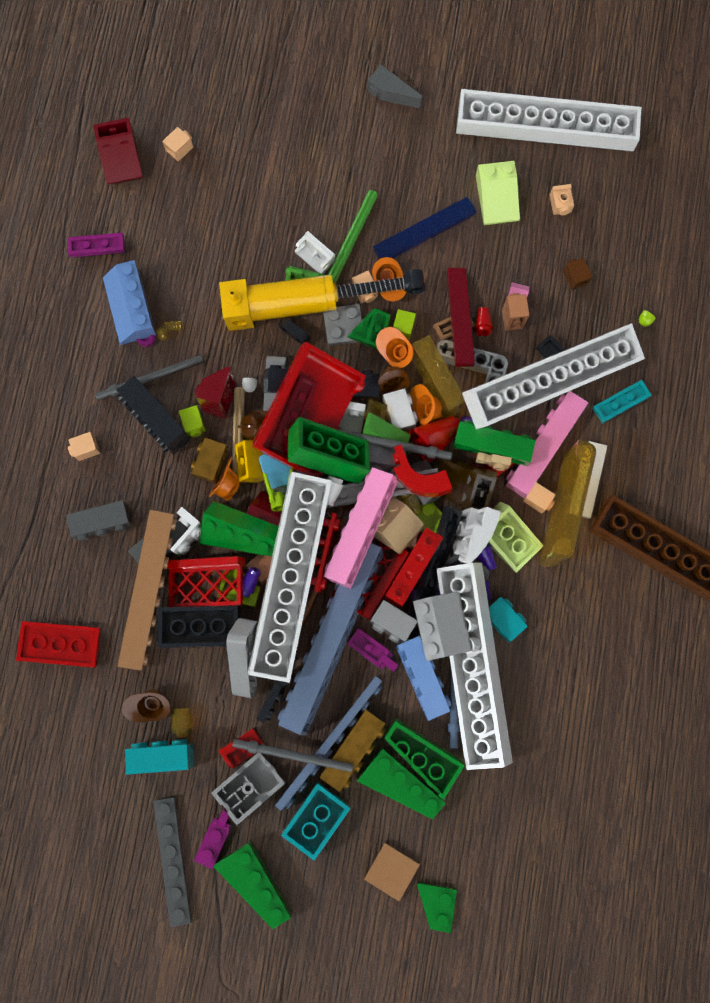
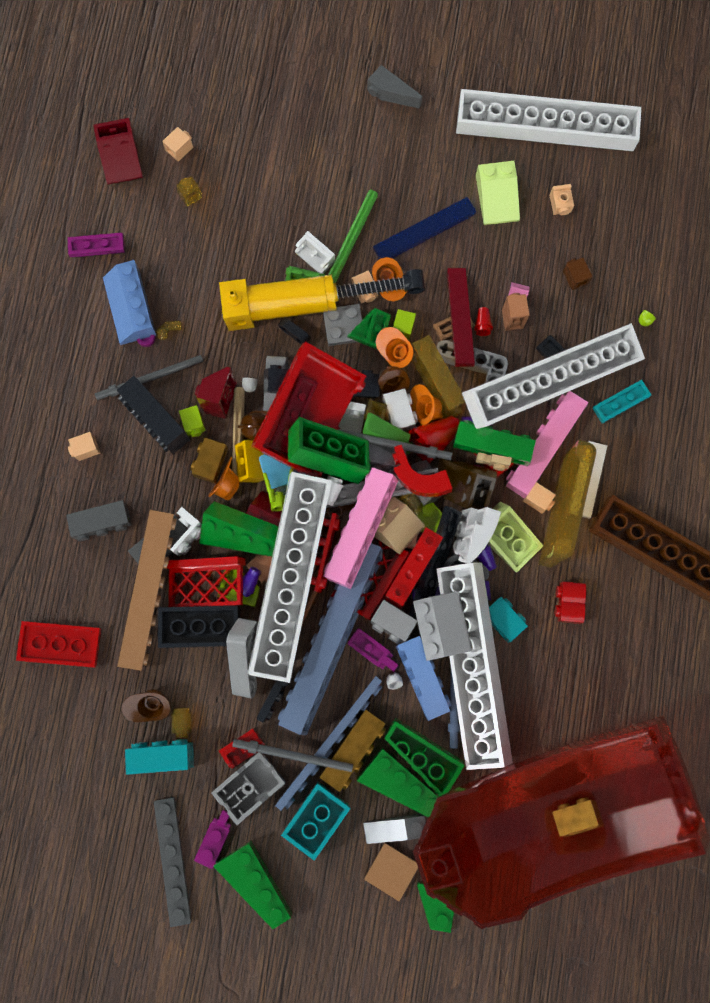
(187, 187): none -> clear yellow brick
(394, 681): none -> white hinge
(394, 829): none -> slope
(495, 840): none -> clear red windscreen
(571, 602): none -> red brick
(578, 817): none -> pearl gold brick

